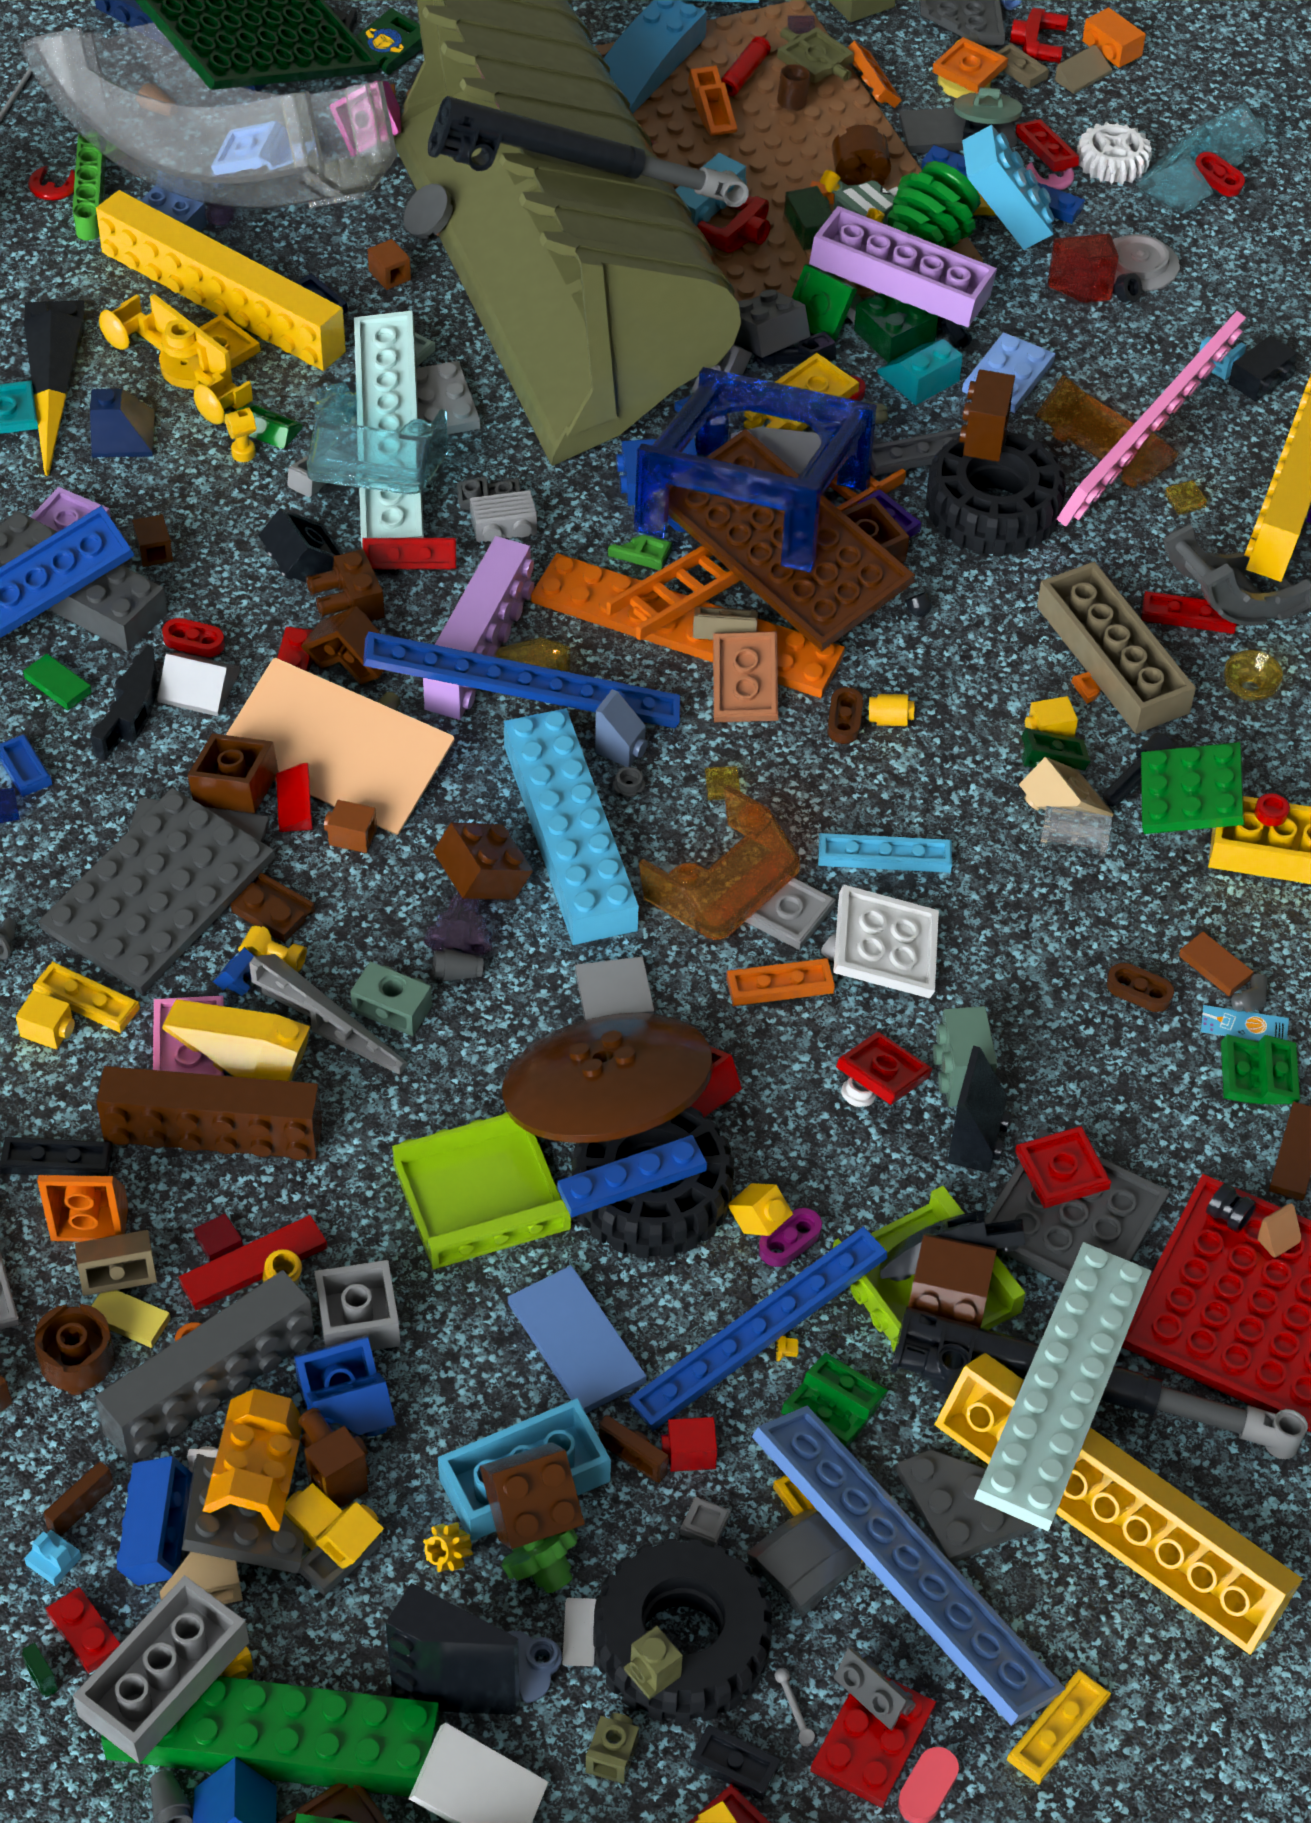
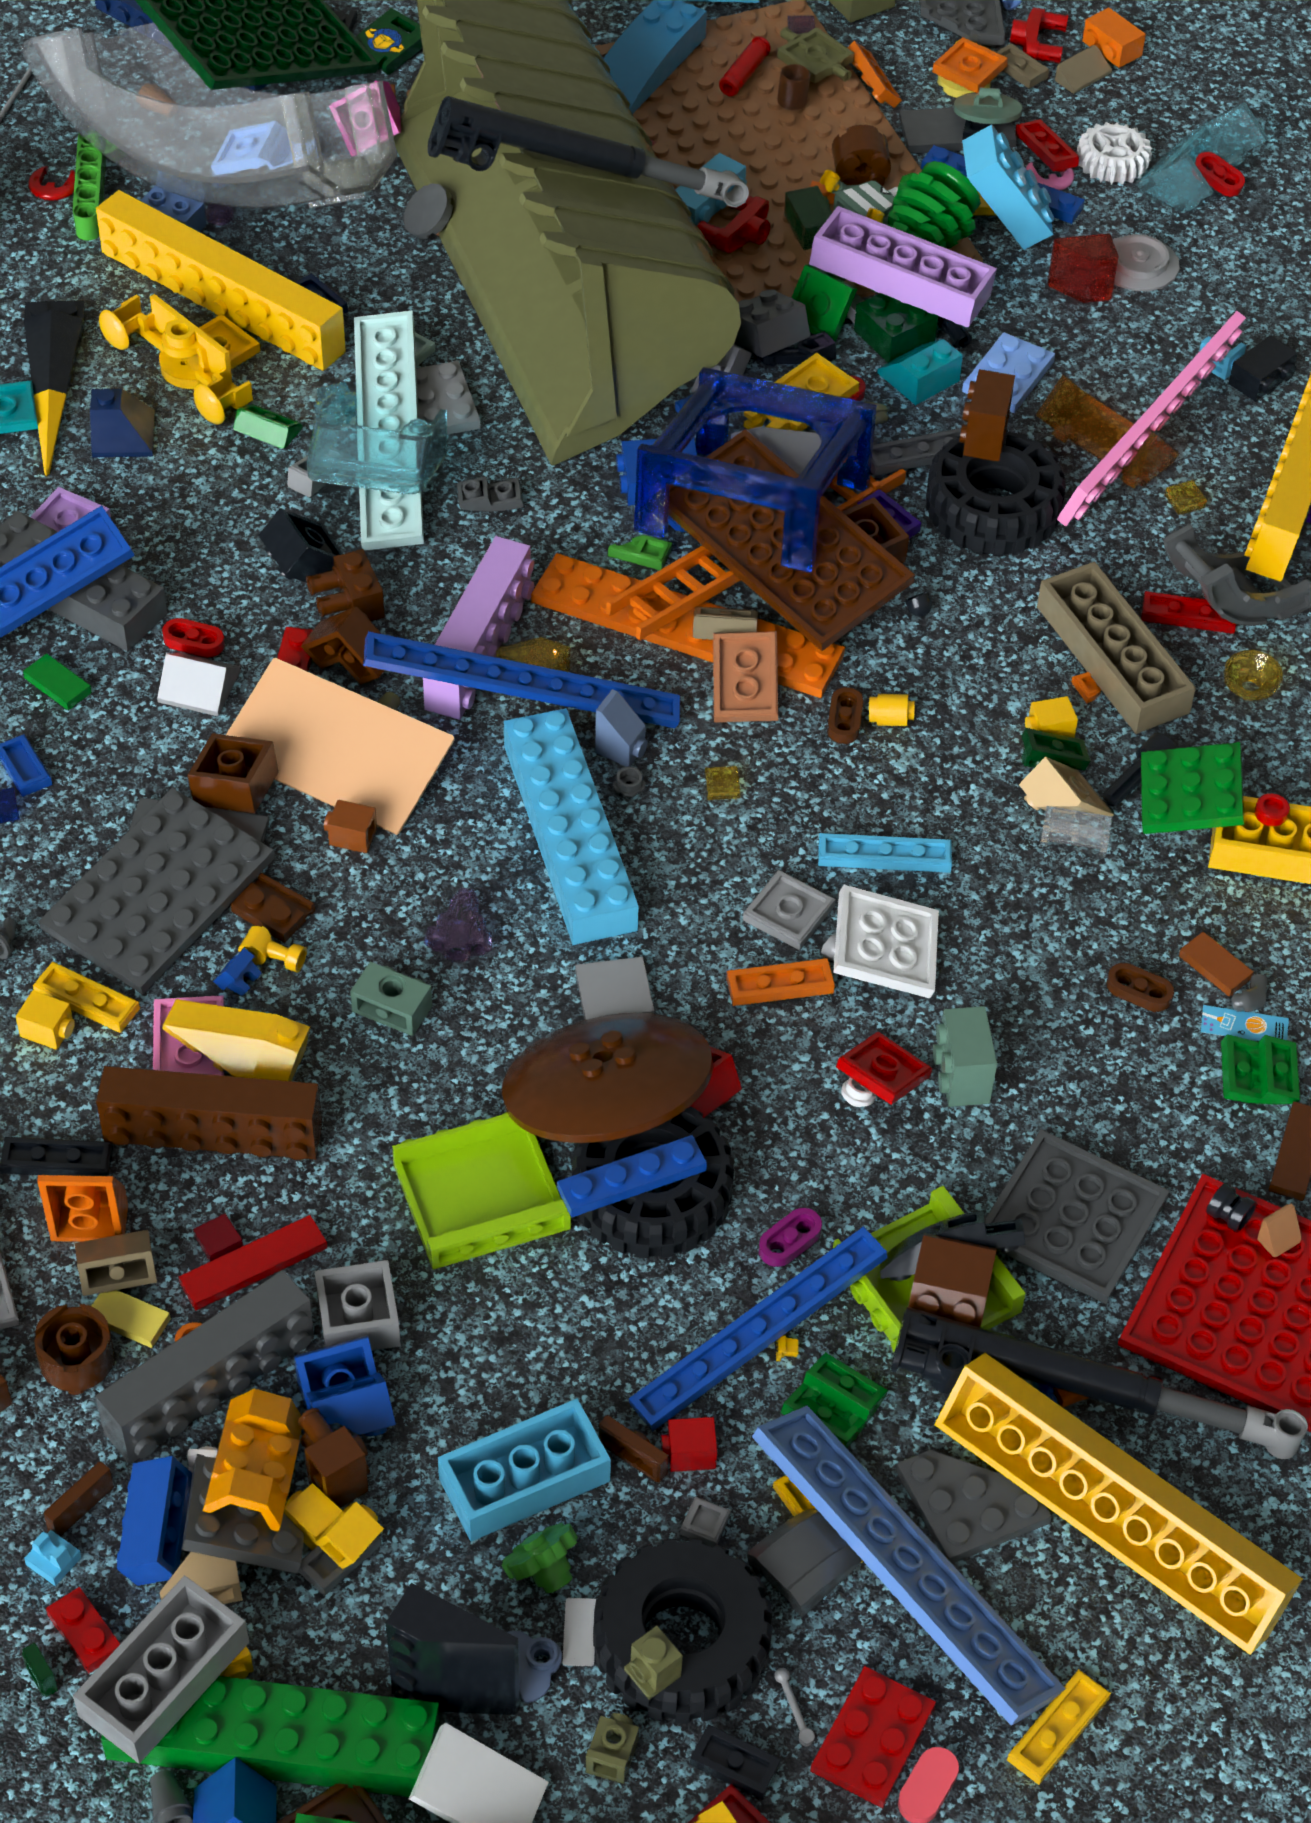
(135, 699): black slope -> none
(152, 540): reddish brown brick -> none
(239, 426): yellow leg -> none
(283, 1260): yellow brick -> none
(294, 799): red slope -> none
(327, 1018): light grey wedge -> none
(389, 264): dark orange brick -> none
(410, 553): red tile -> none
(448, 1547): yellow gear -> none
(456, 965): dark grey cone -> none
(482, 861): reddish brown brick -> none
(503, 515): light grey brick -> none
(532, 1495): reddish brown brick -> none
(576, 1339): medium blue tile -> none
(712, 100): orange slope -> none
(737, 883): clear orange windscreen -> none
(760, 1209): yellow brick -> none
(872, 1689): dark grey hinge -> none
(979, 1116): black slope -> none
(1062, 1167): red tile -> none
(1063, 1387): light aqua plate -> none
(1128, 287): black tile -> none

